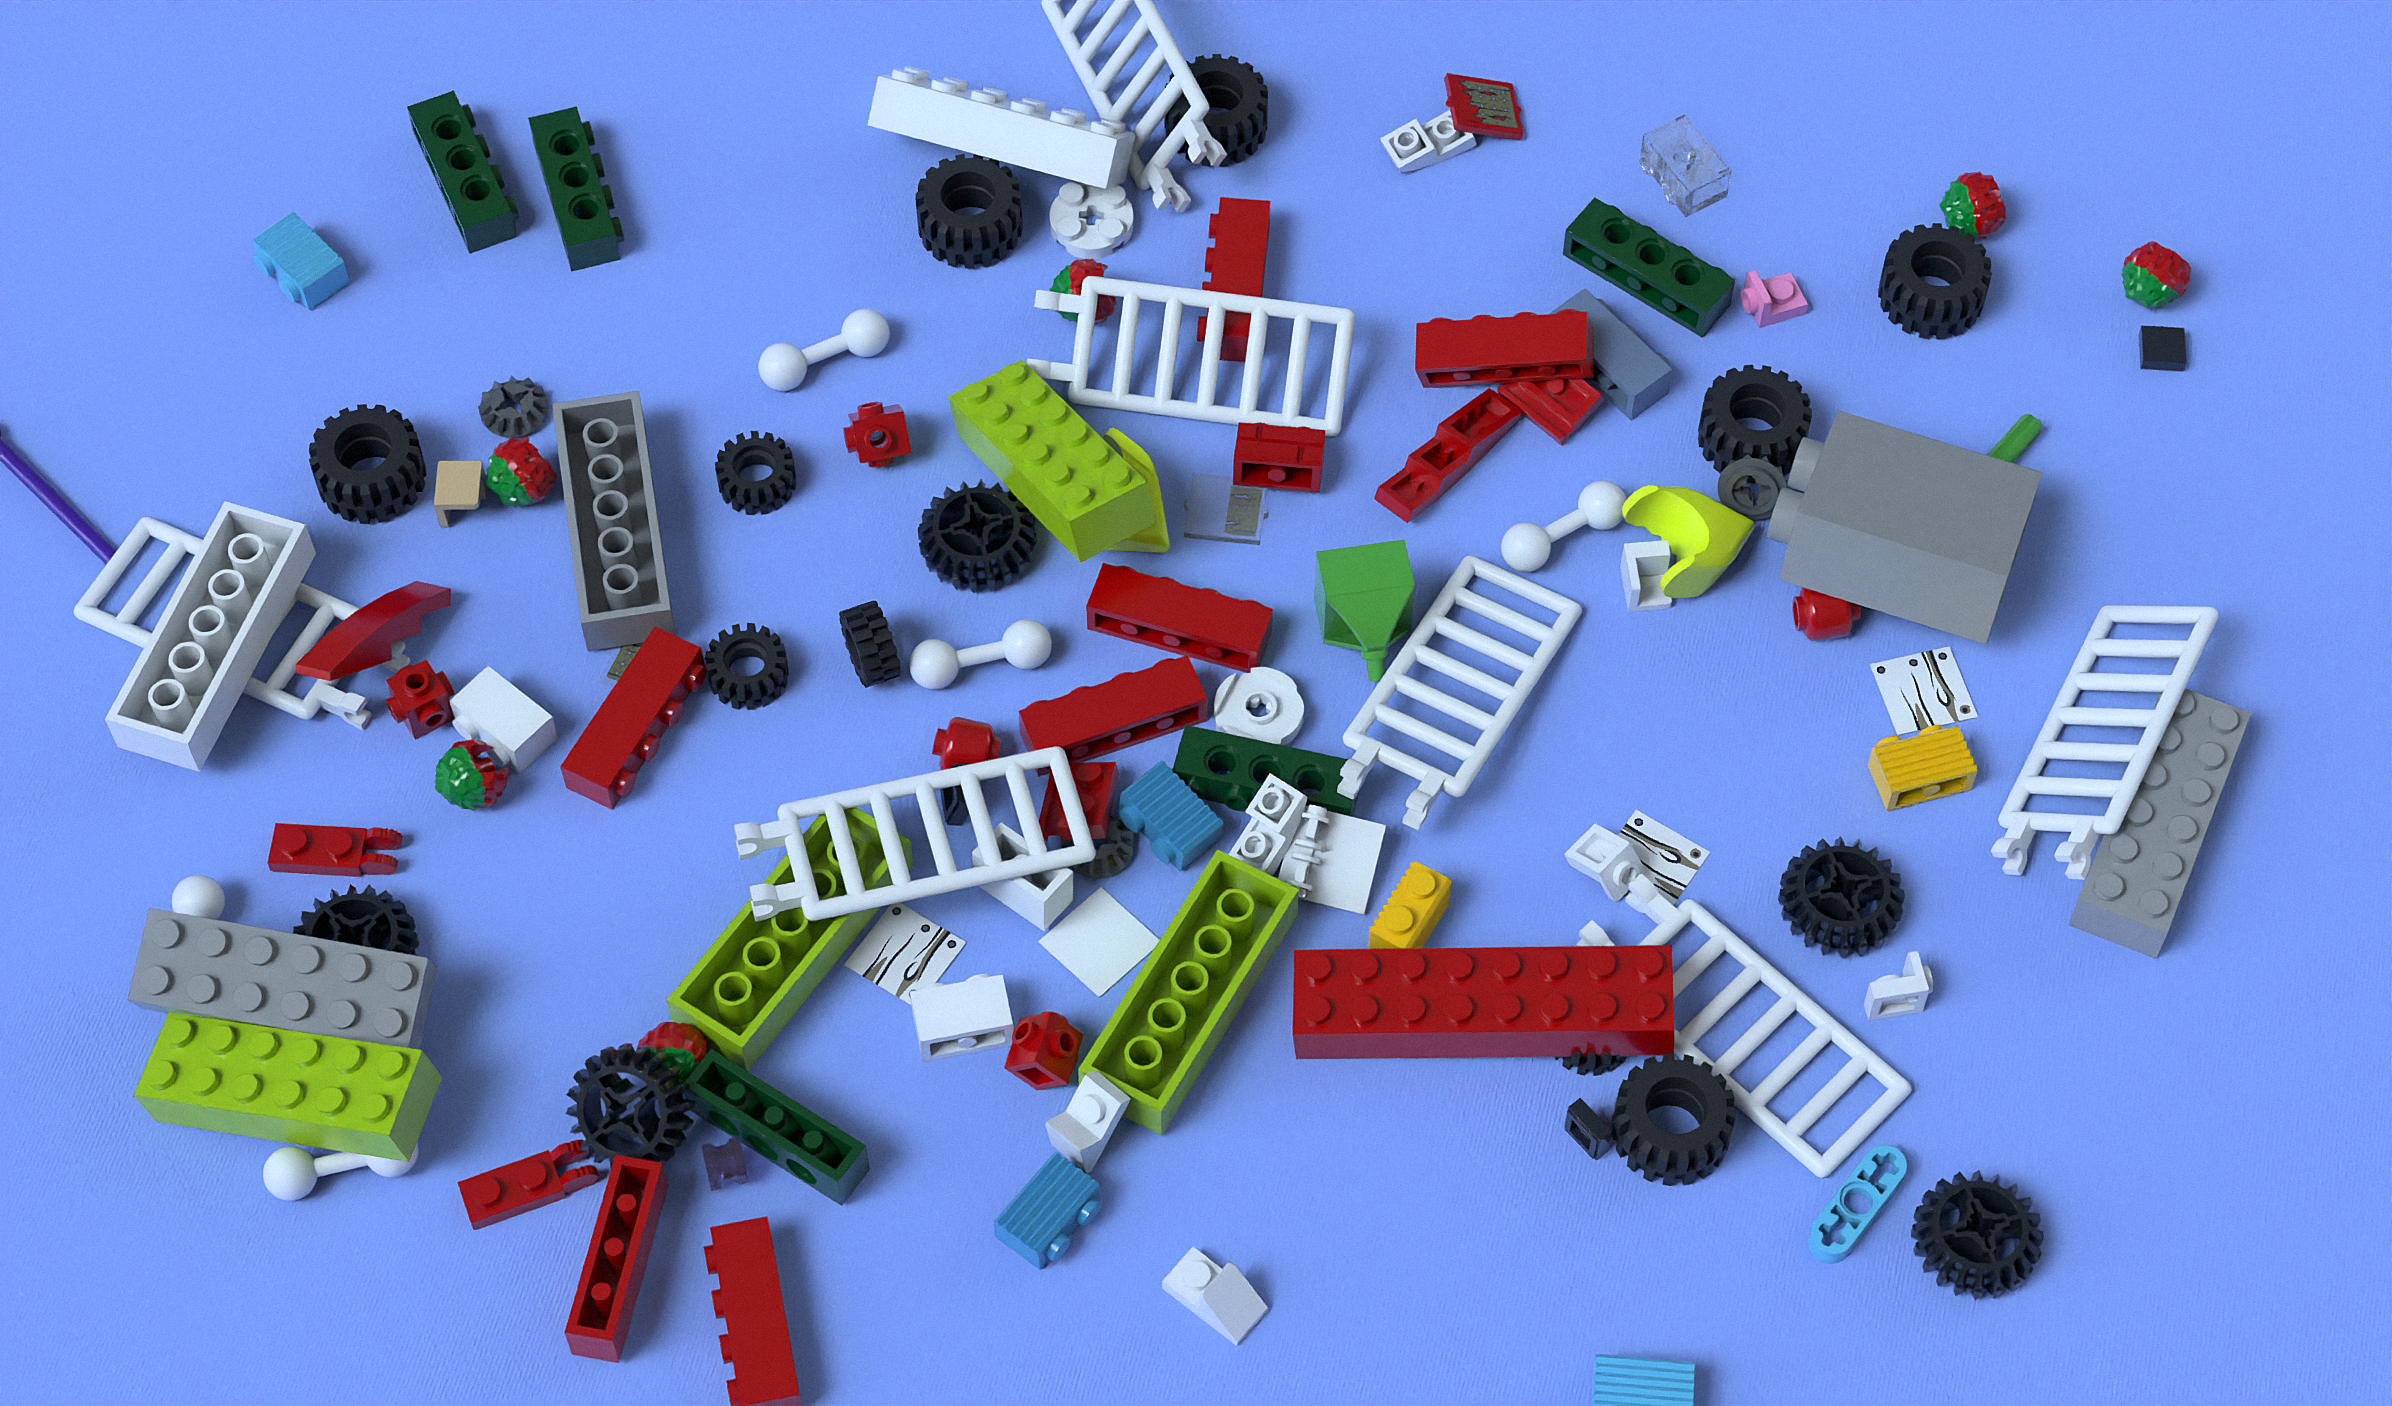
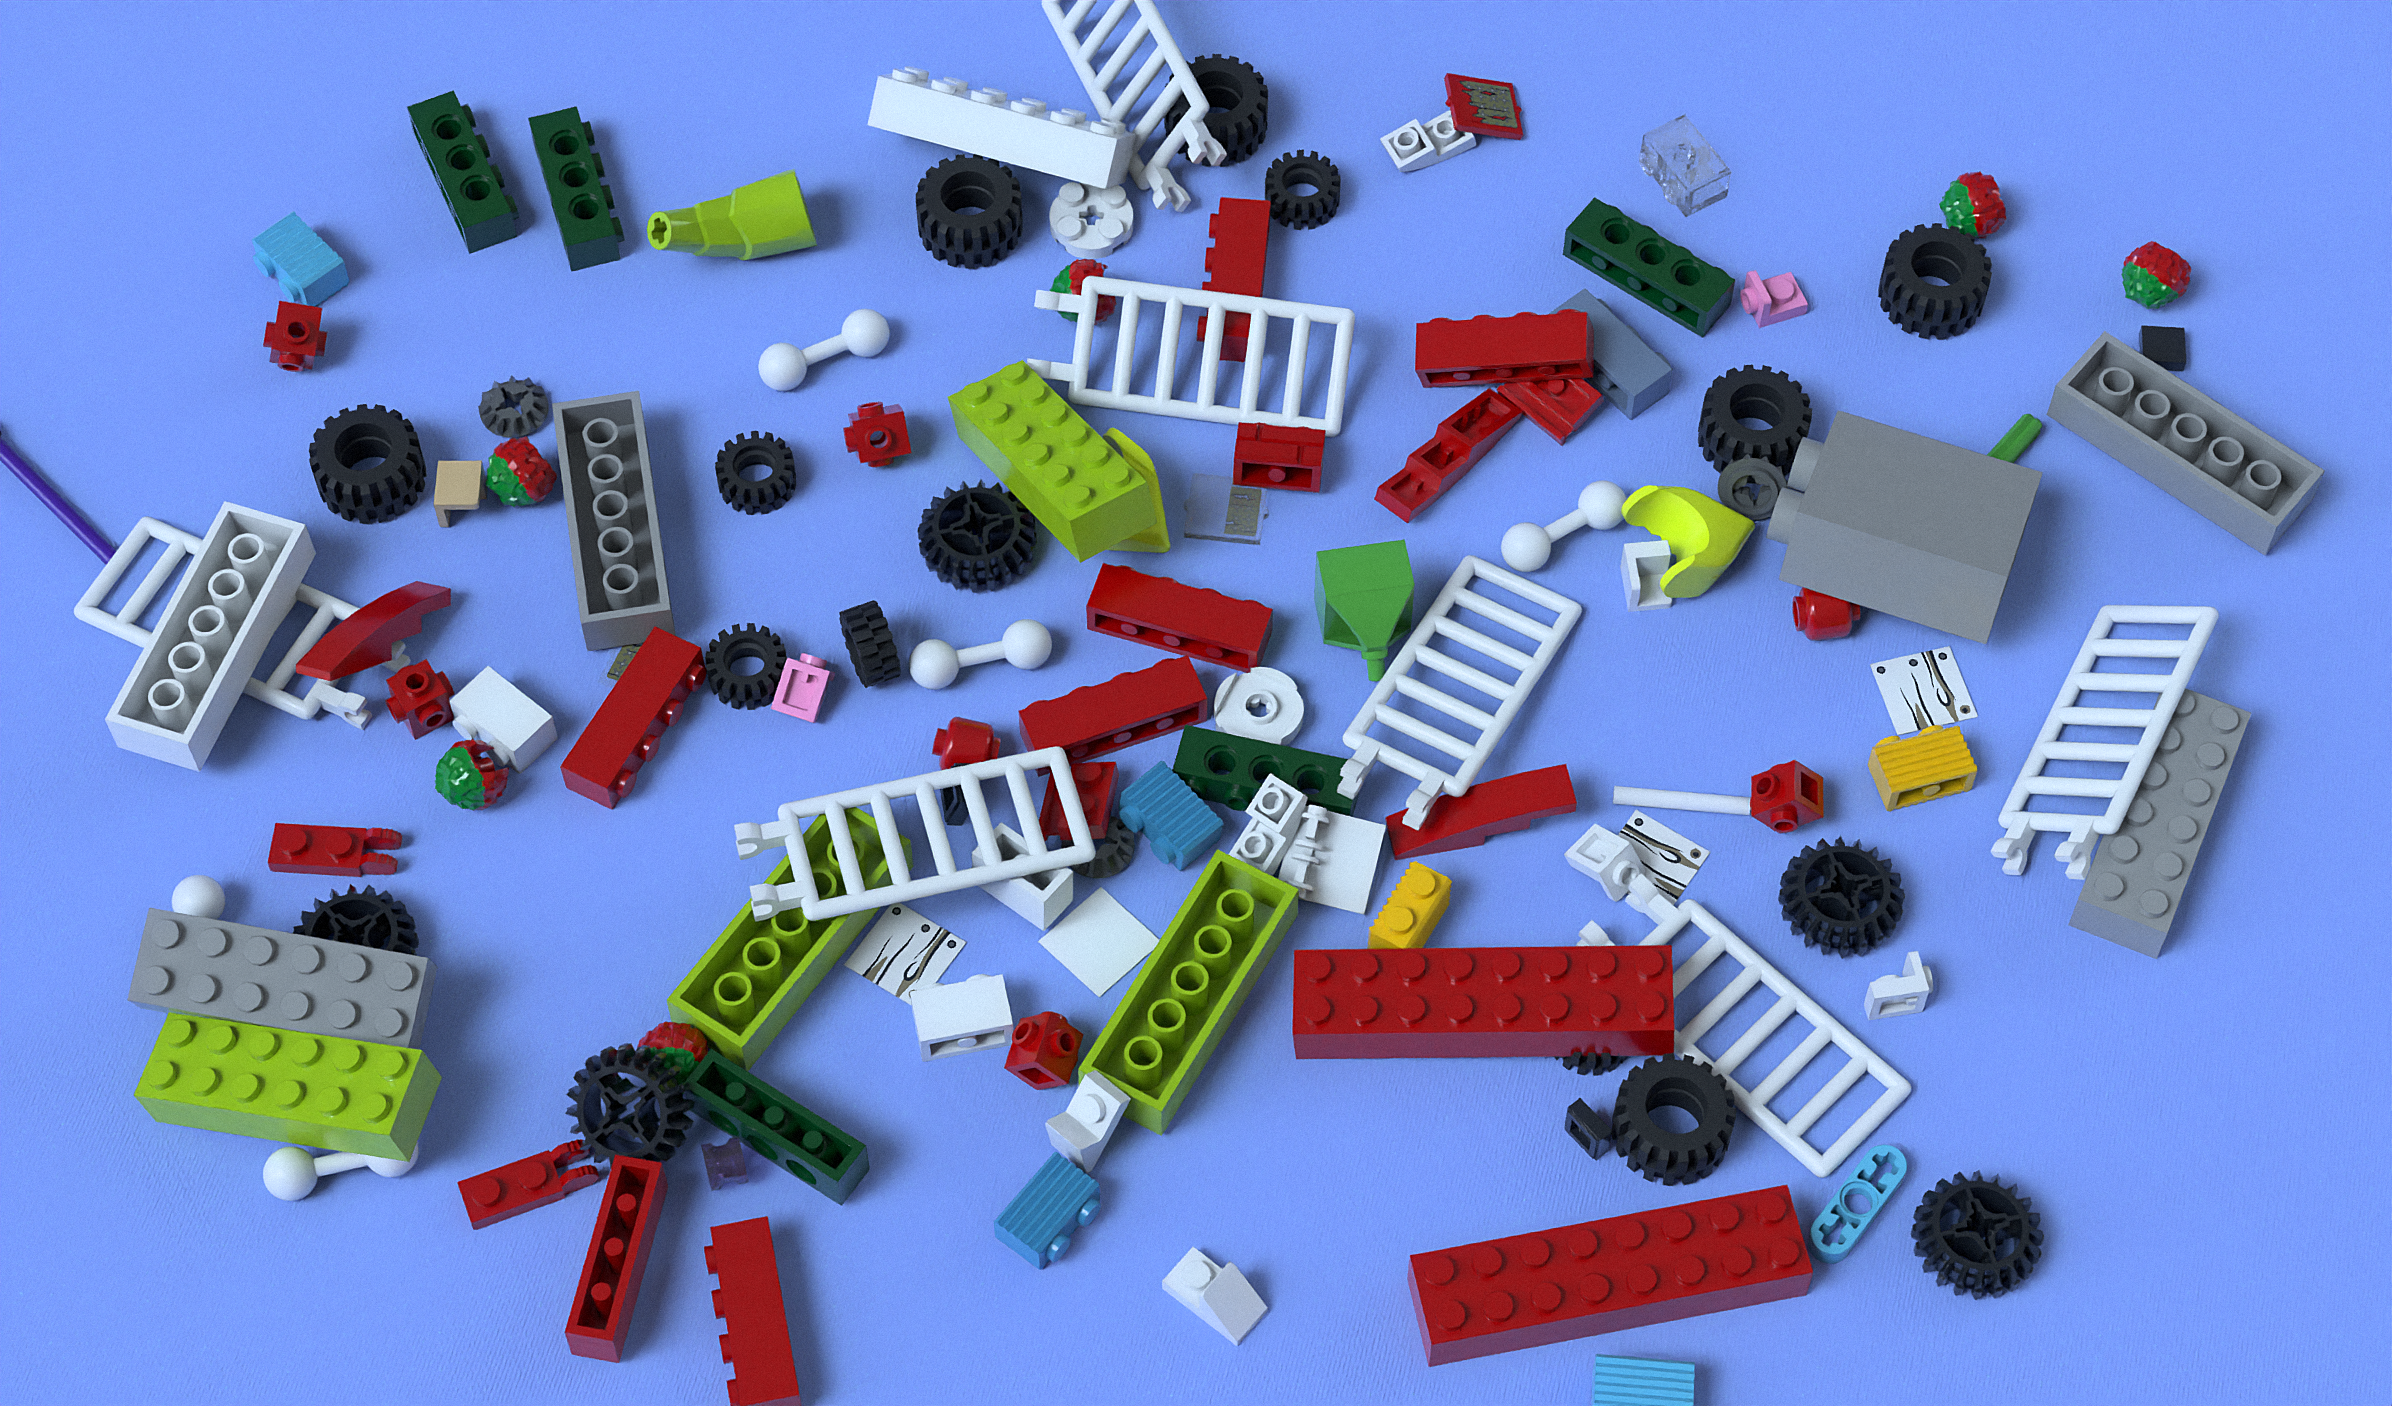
(295, 336): none -> red brick
(747, 224): none -> lime piece
(802, 687): none -> bright pink bracket
(1302, 208): none -> black tyre
(1483, 811): none -> red slope
(1608, 1275): none -> red brick
(1681, 800): none -> white bar
(1787, 796): none -> red brick
(2185, 442): none -> light grey brick

